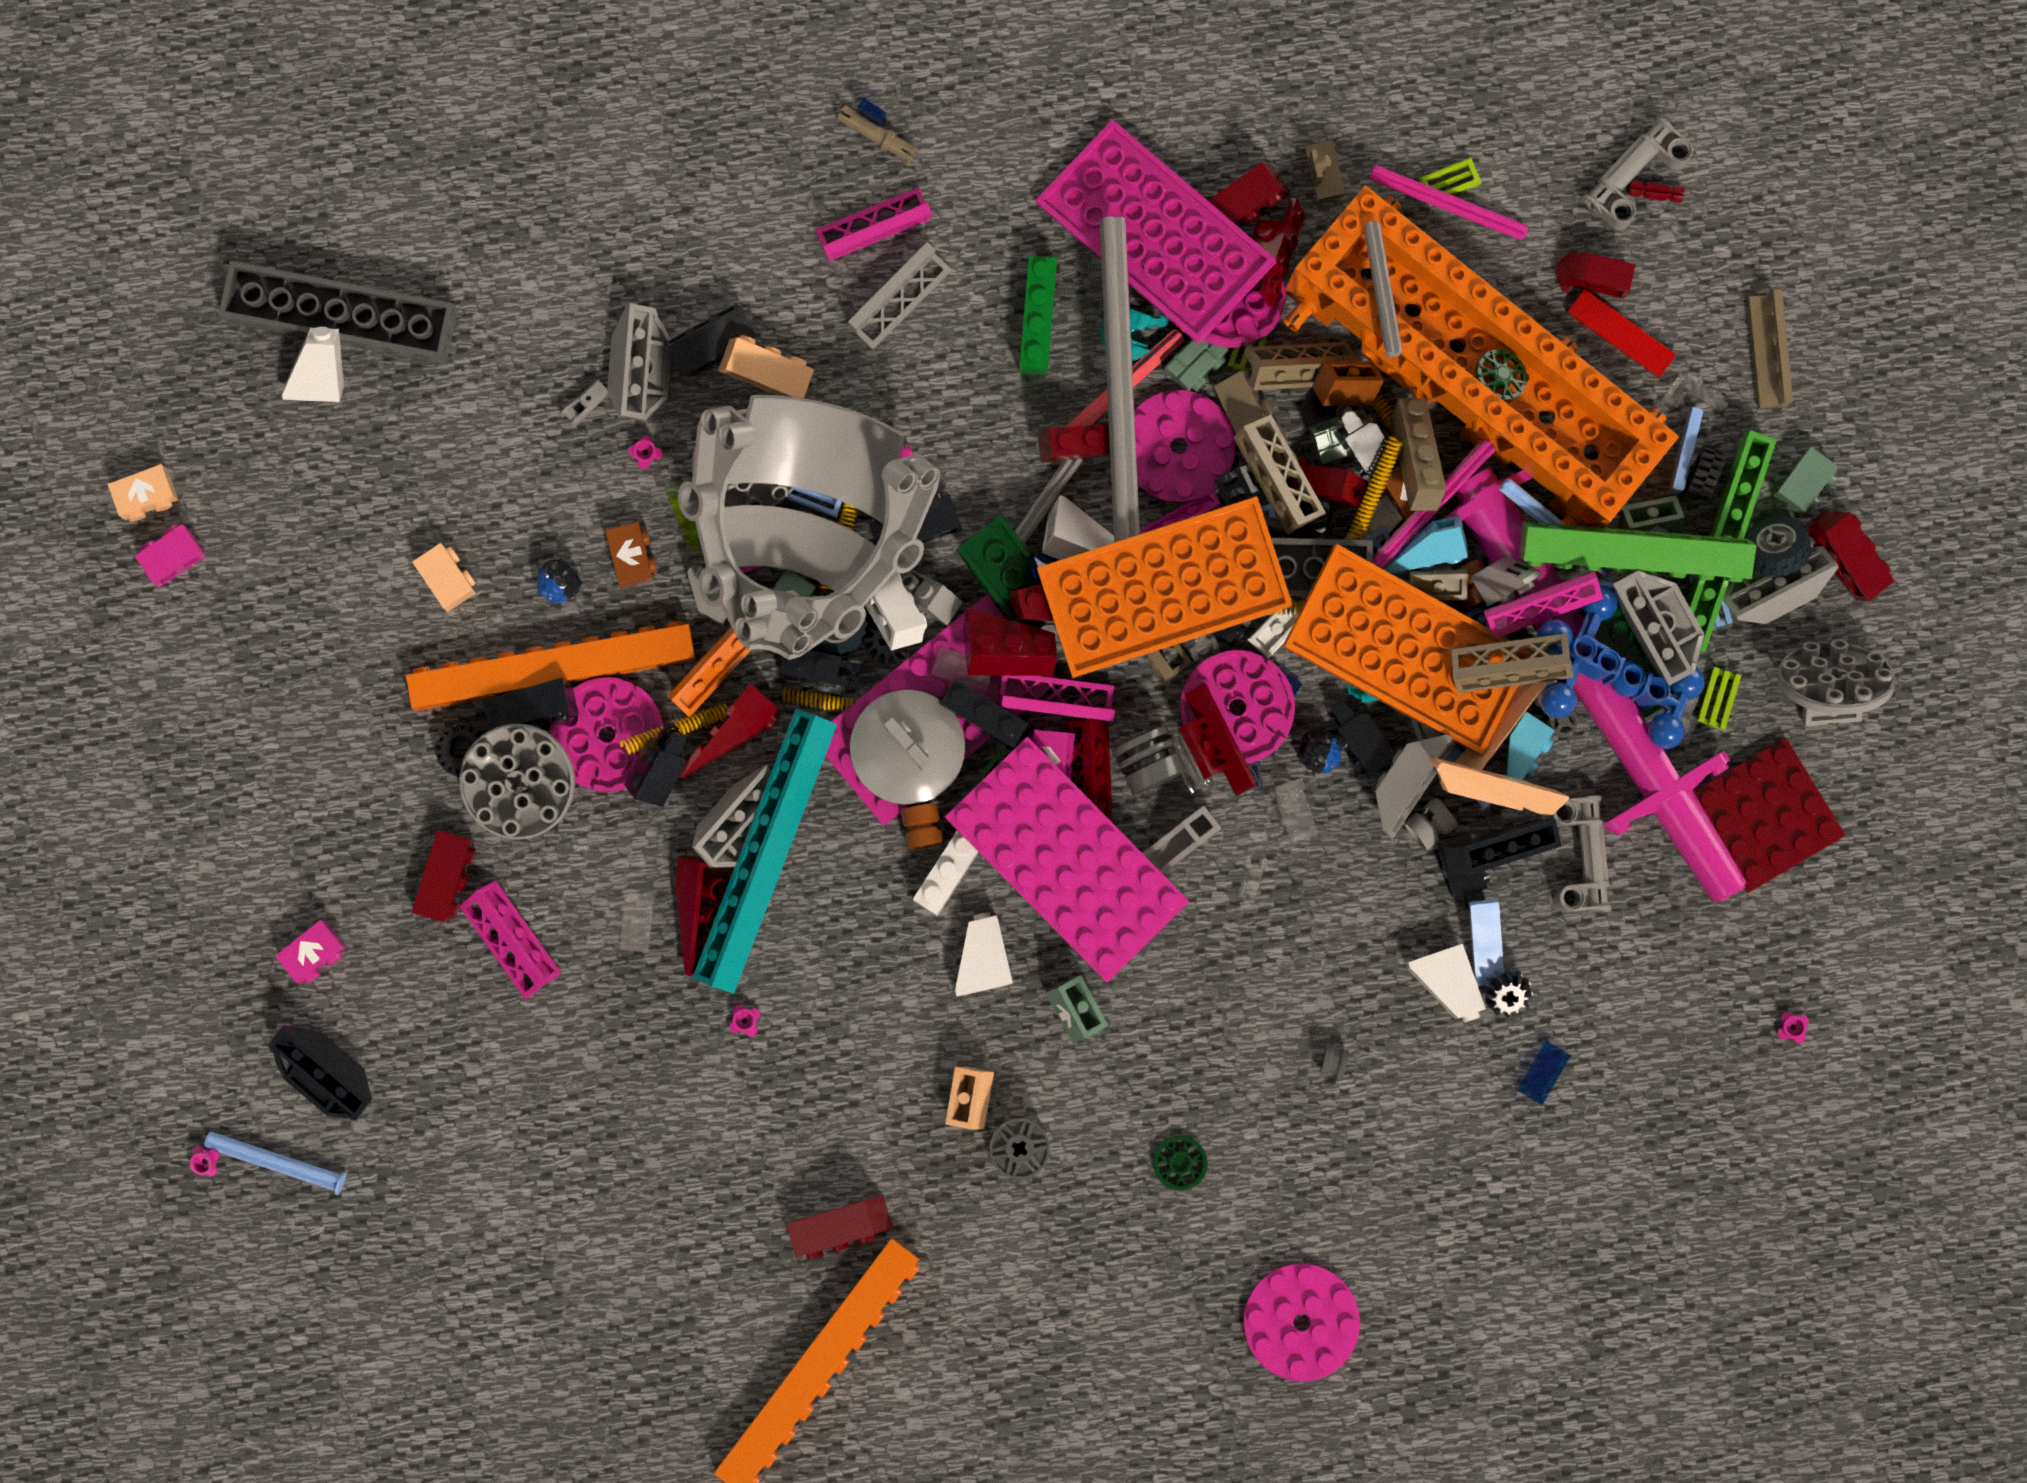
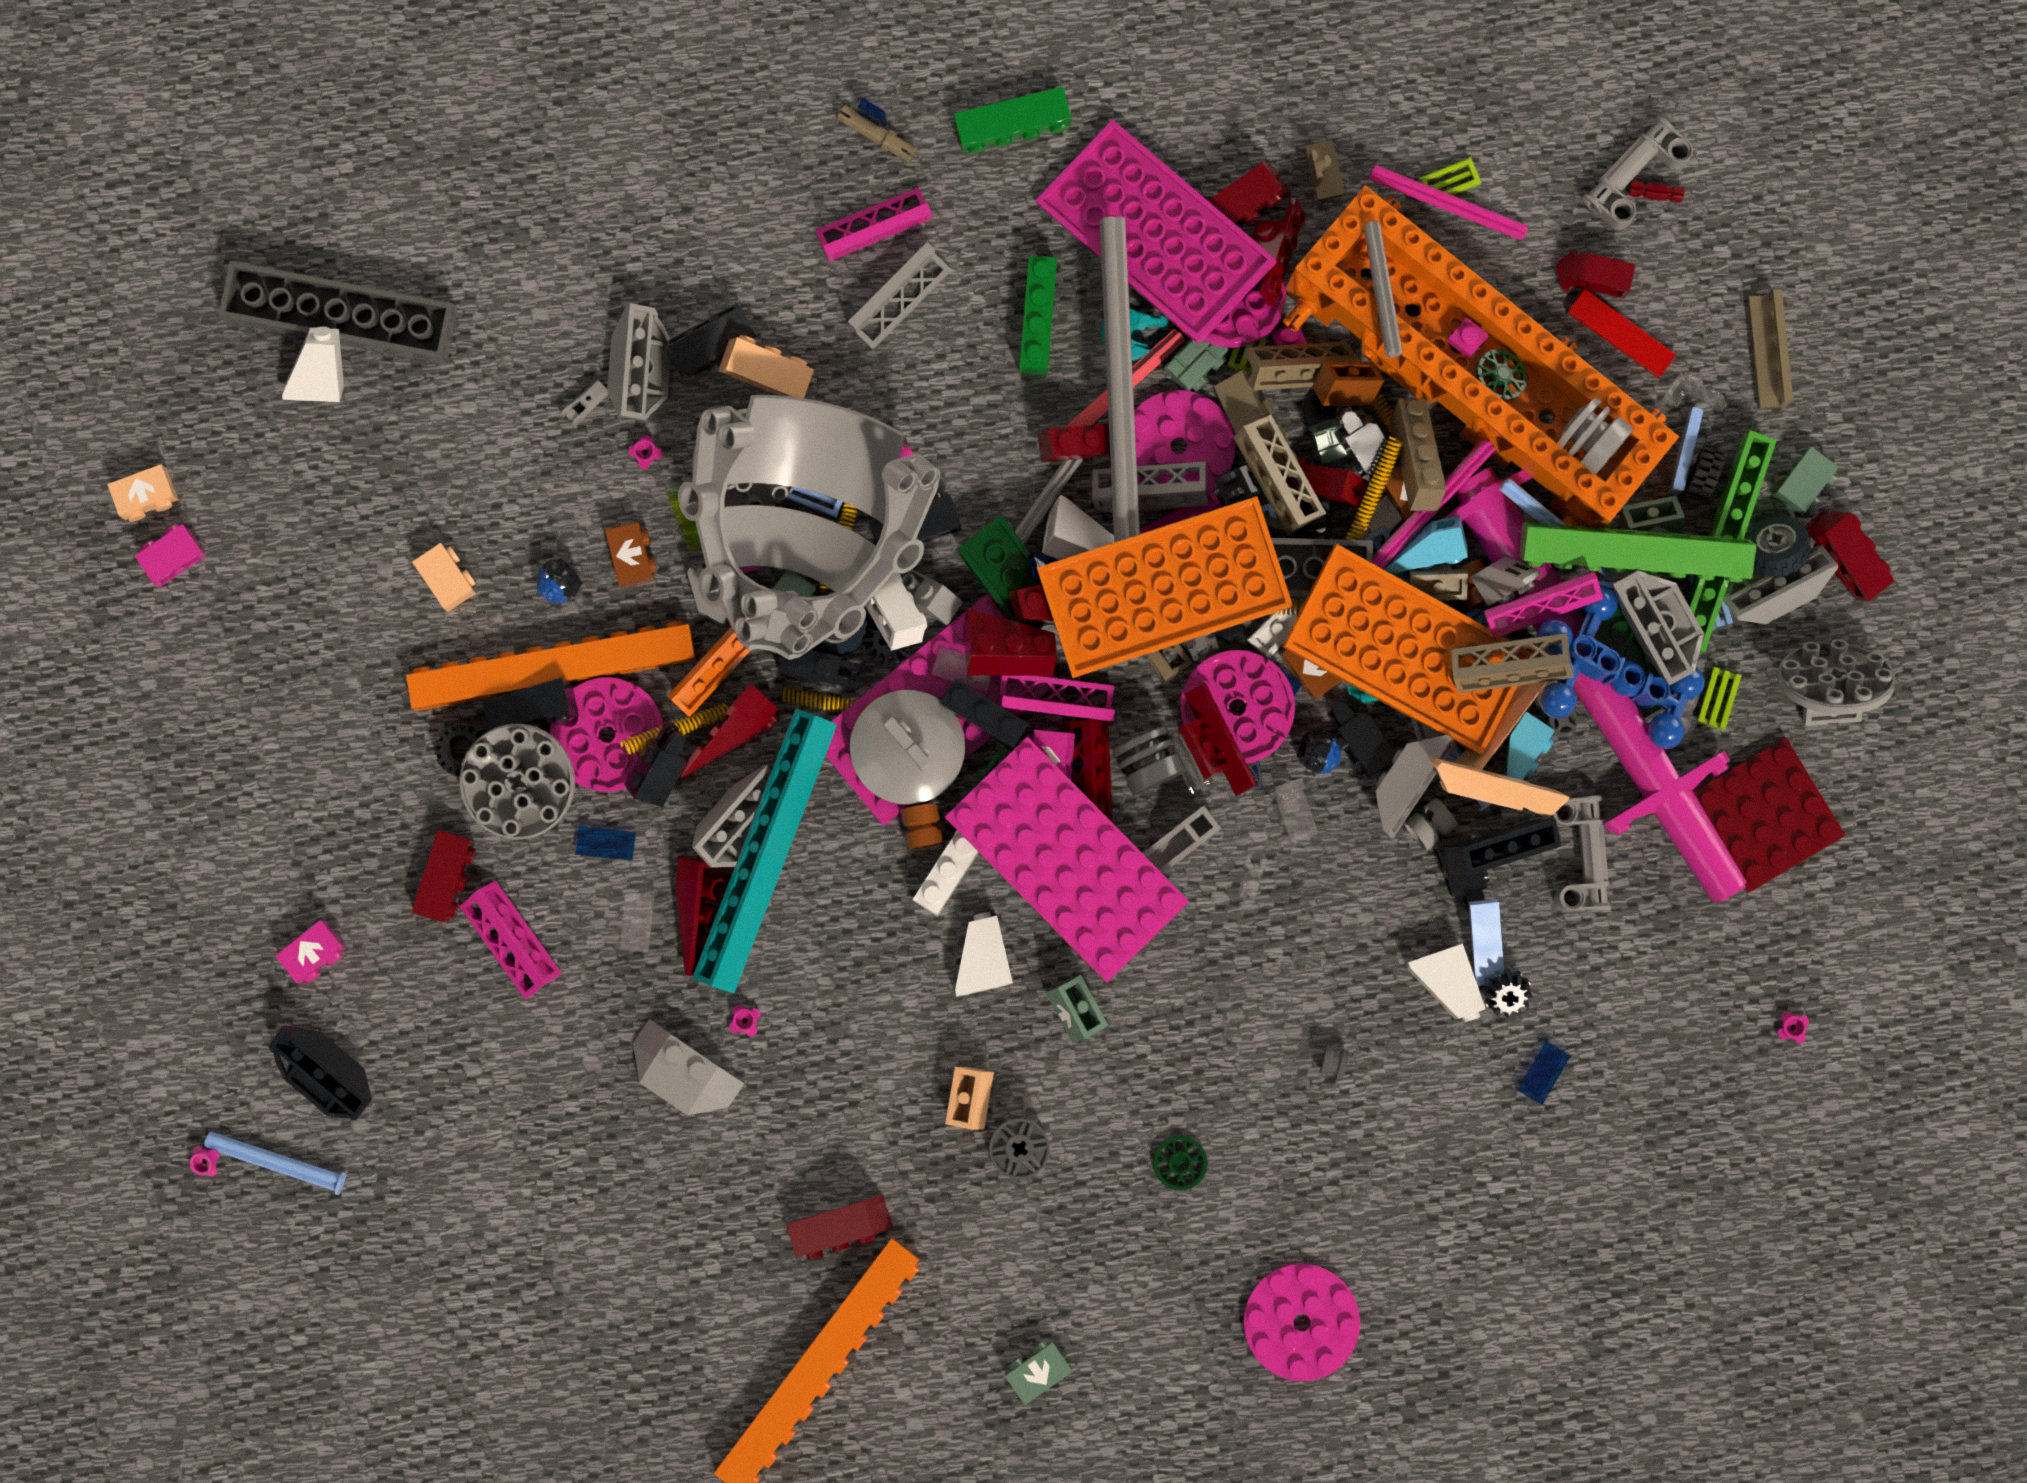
(605, 843): none -> clear blue tile
(681, 1073): none -> light grey wedge
(1013, 119): none -> green brick
(1038, 1371): none -> sand green brick
(1157, 495): none -> light grey fence
(1286, 336): none -> dark pink plate
(1314, 679): none -> dark orange brick
(1467, 338): none -> dark pink plate
(1594, 435): none -> light grey wheel

